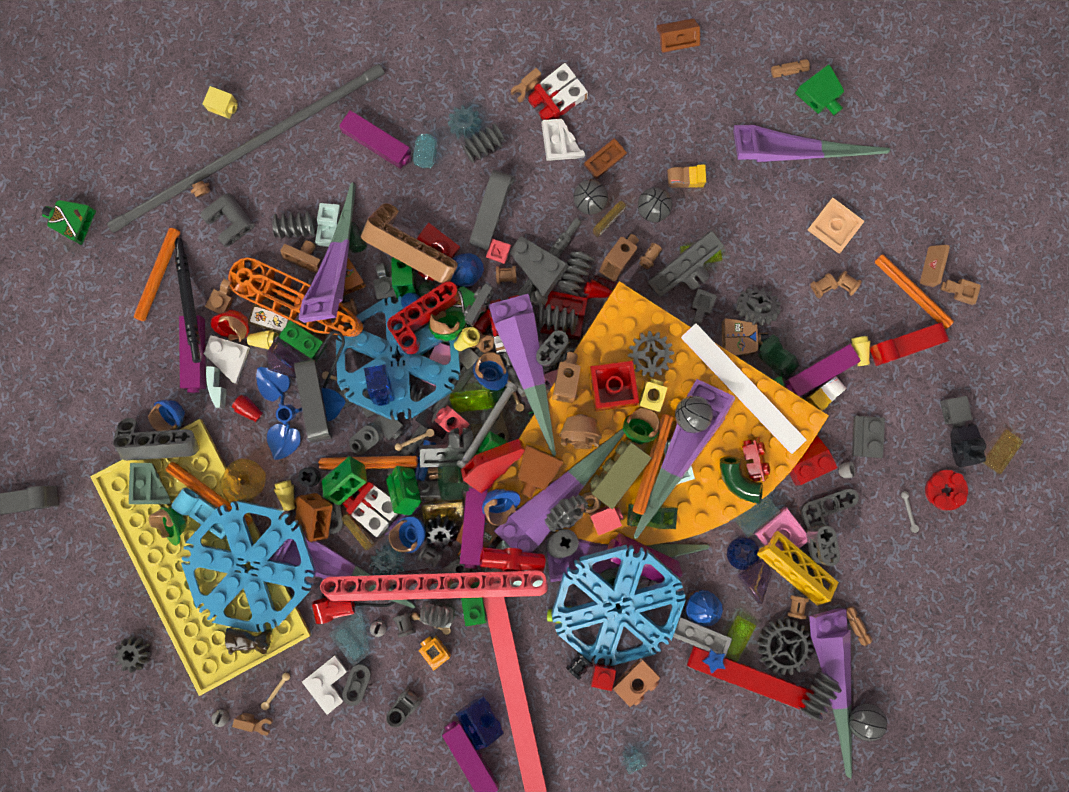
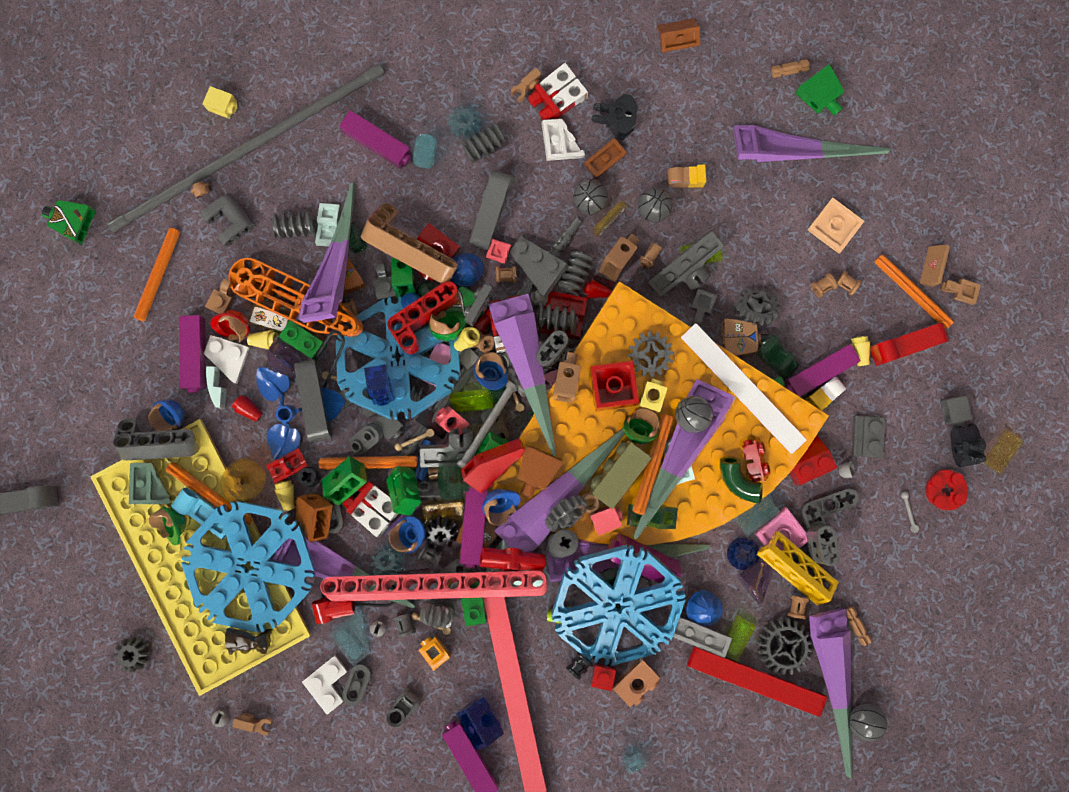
(187, 301): black axle -> none
(265, 705): tan hinge -> none
(279, 469): none -> red hips
(302, 257): medium nougat tile -> none
(358, 532): clear yellow tile -> none
(580, 432): medium nougat cone -> none
(620, 116): none -> black hinge
(714, 661): blue piece -> none
(821, 697): dark grey piece -> none

